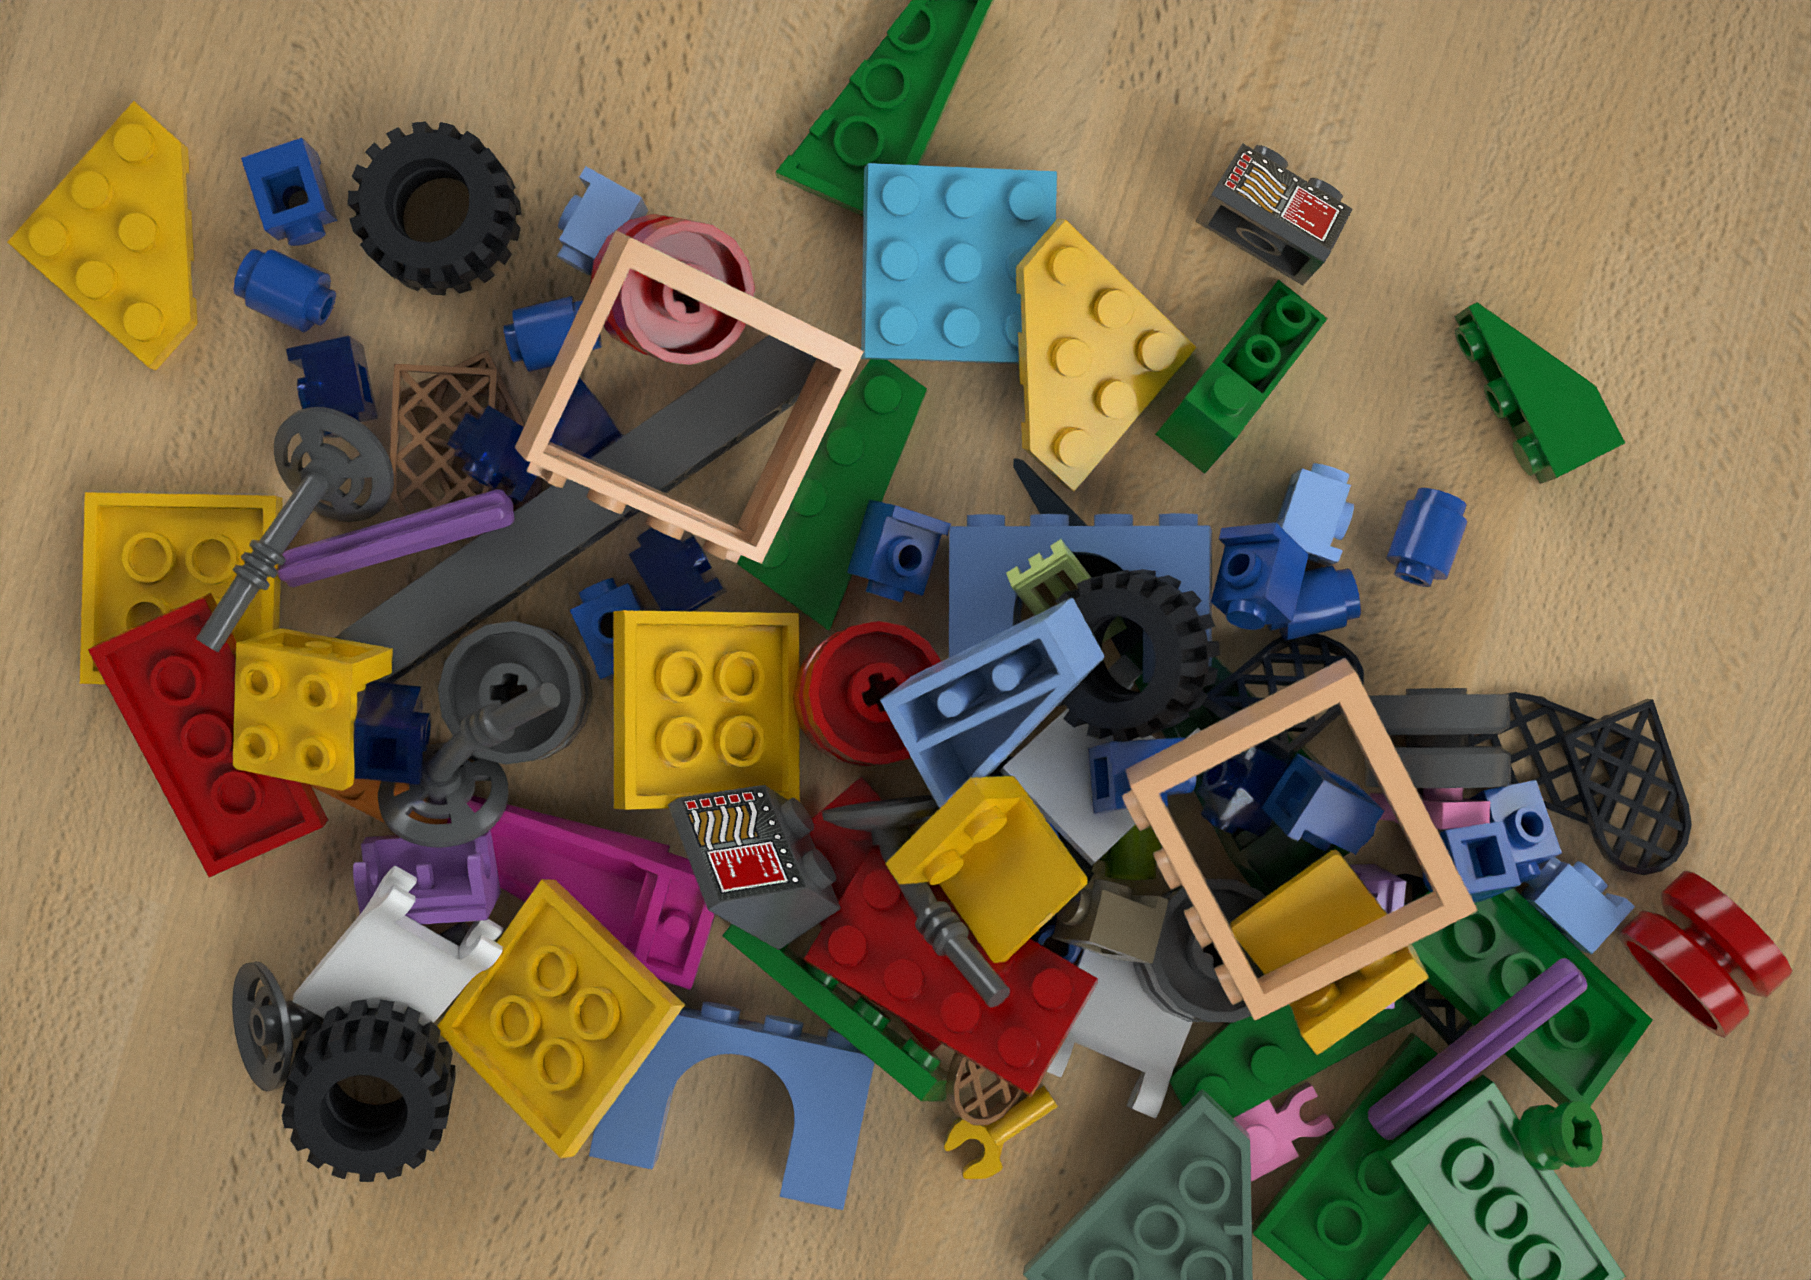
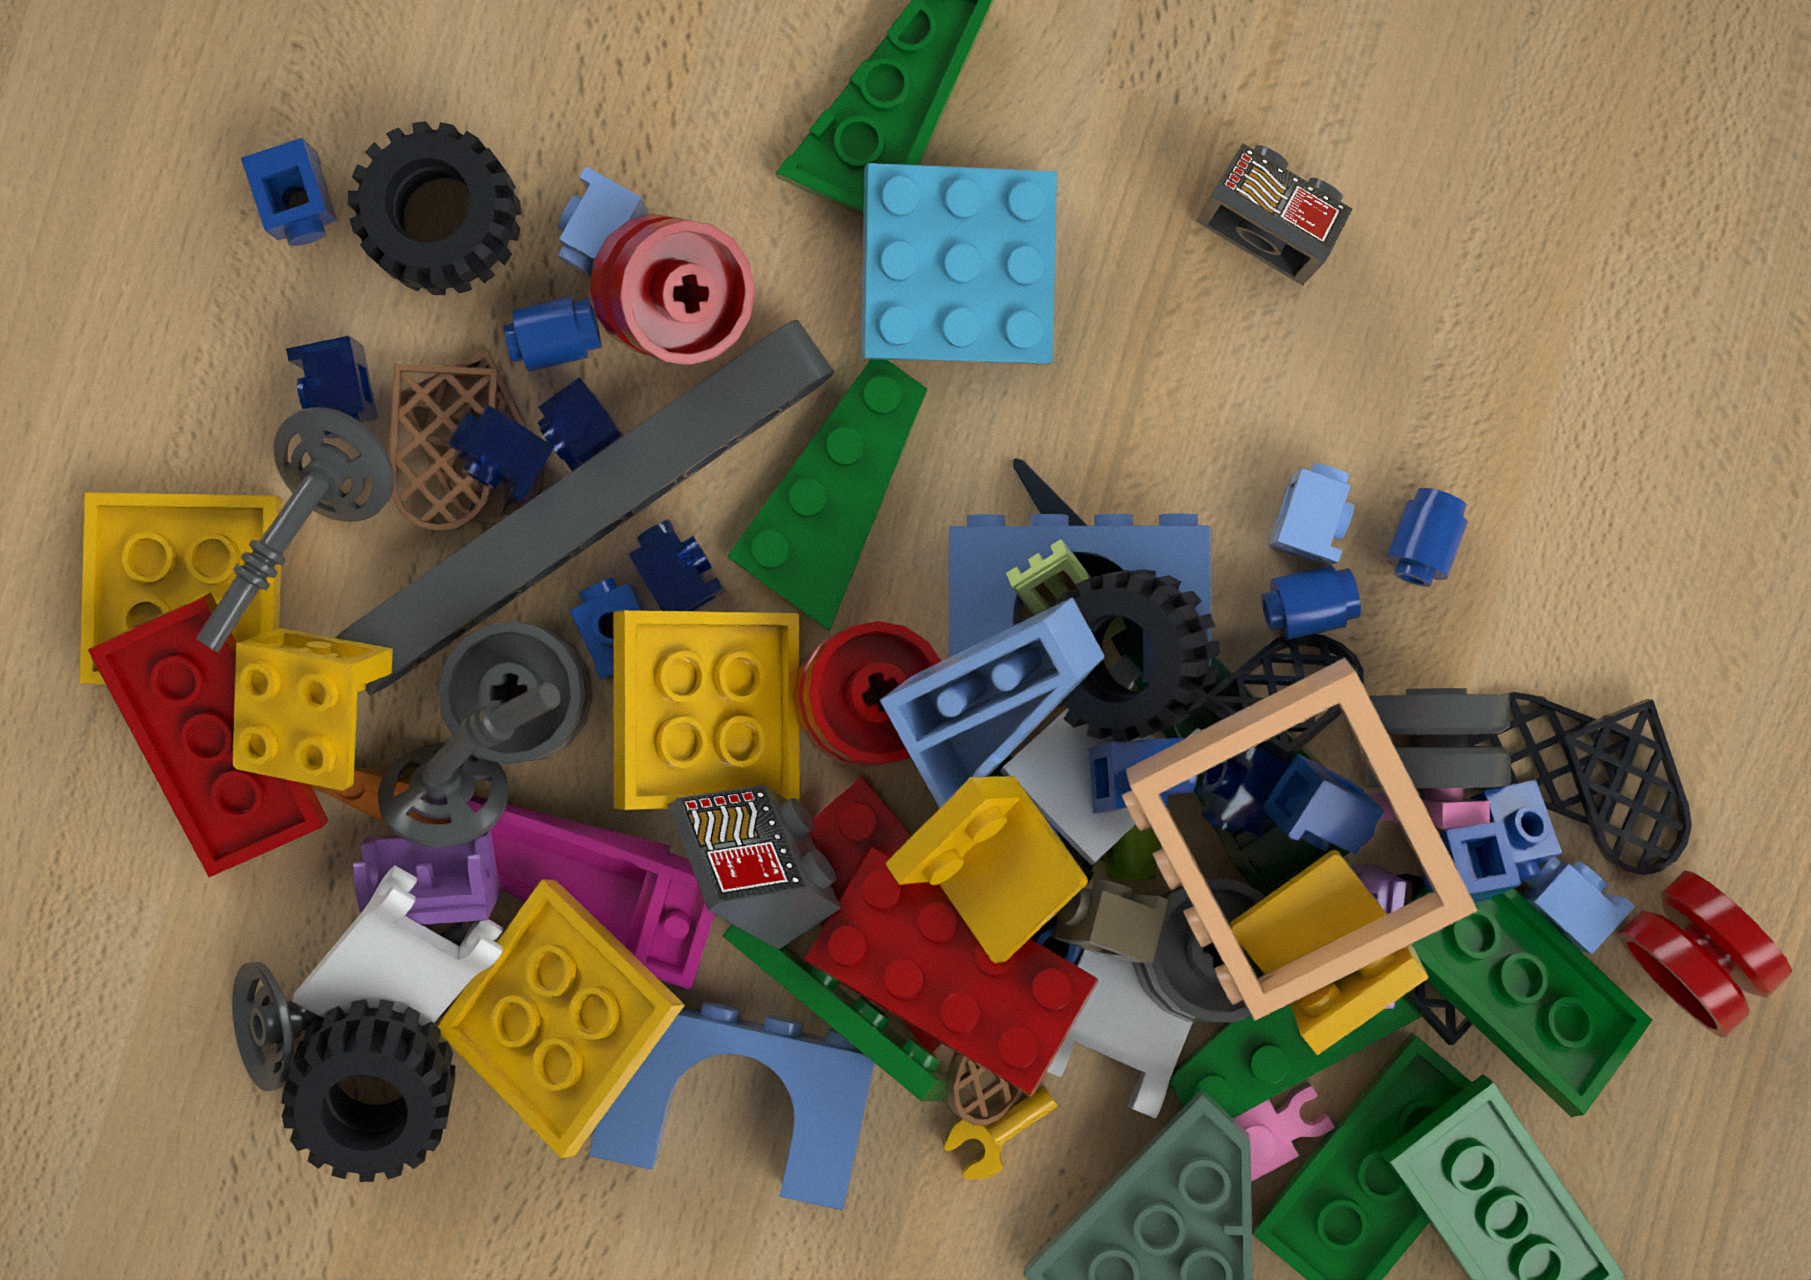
(122, 237): yellow plate -> none
(284, 289): blue brick -> none
(391, 734): clear blue brick -> none
(397, 538): medium lavender axle -> none
(667, 514): light nougat window -> none
(882, 537): blue brick -> none
(890, 829): dark grey dish -> none
(1086, 353): yellow plate -> none
(1241, 377): green slope -> none
(1259, 575): blue brick -> none
(1477, 1048): medium lavender axle -> none
(1547, 404): green slope -> none
(1560, 1136): green wheel -> none

